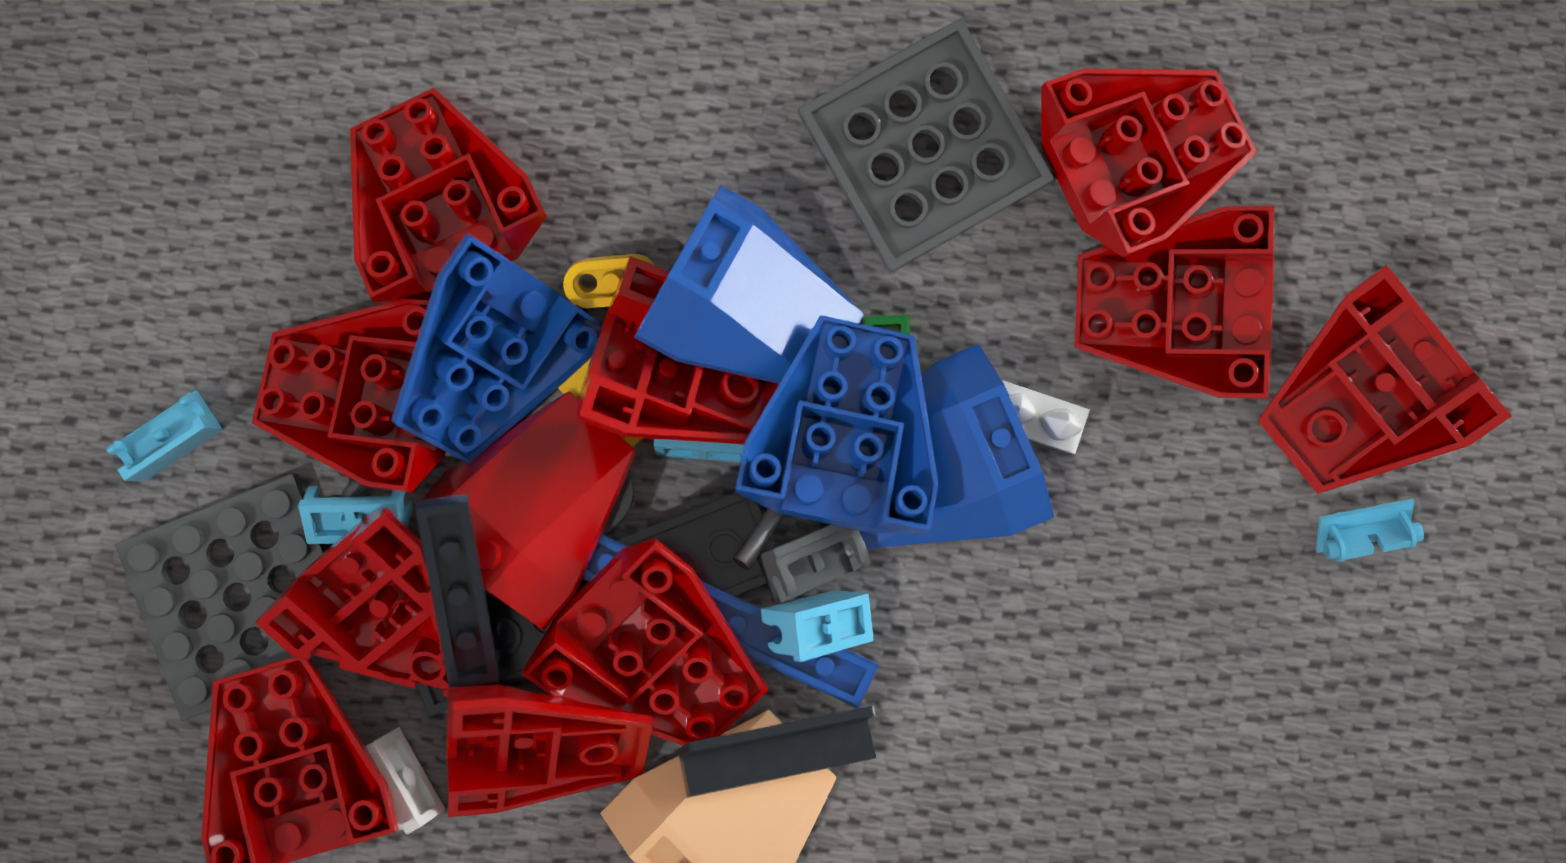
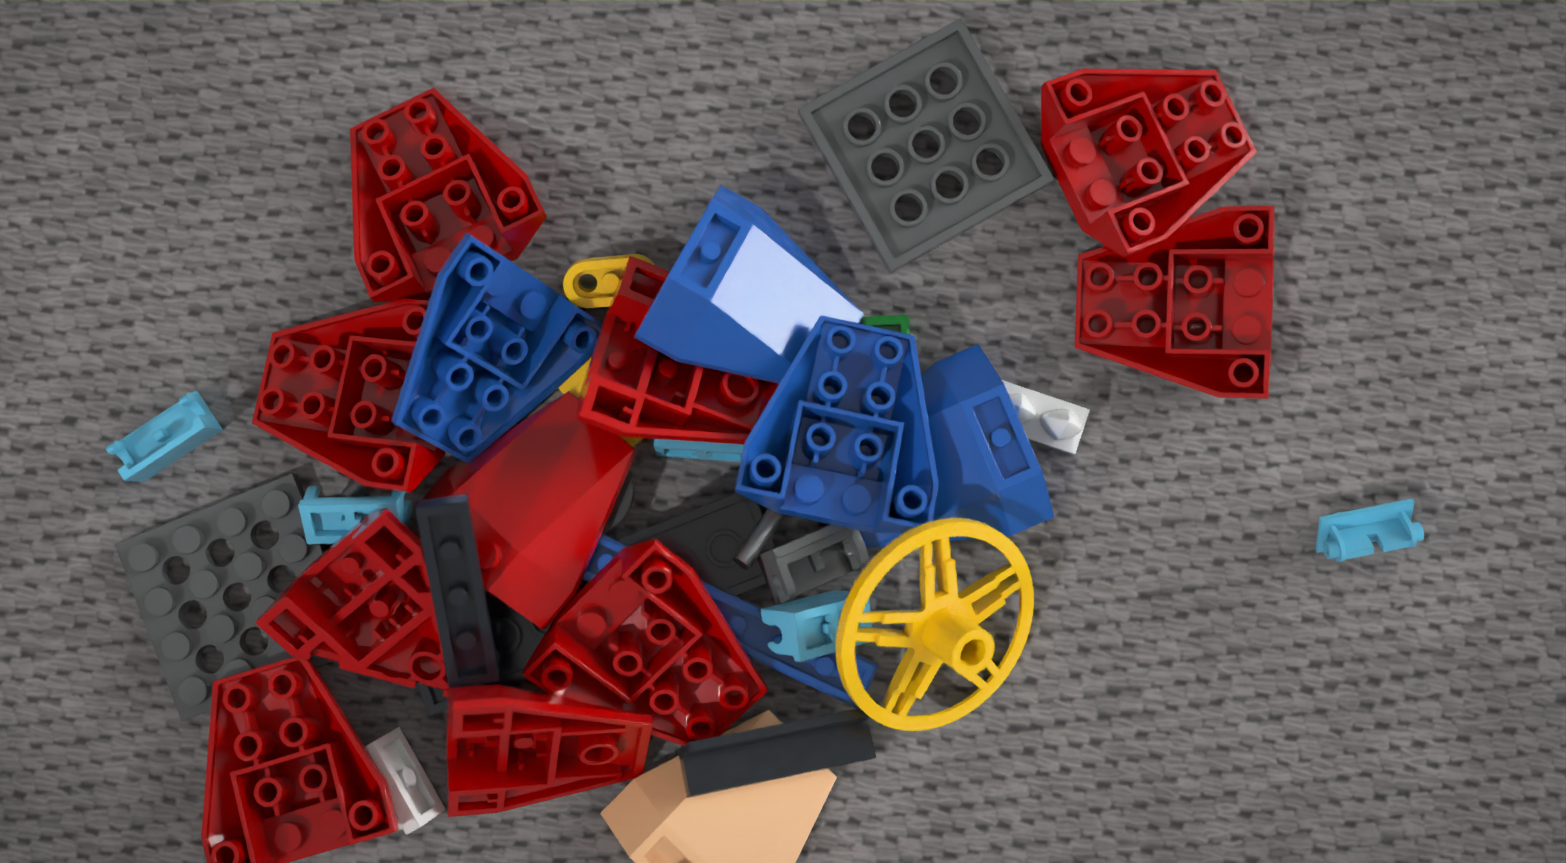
(941, 629): none -> yellow wheel
(1377, 391): red wedge -> none

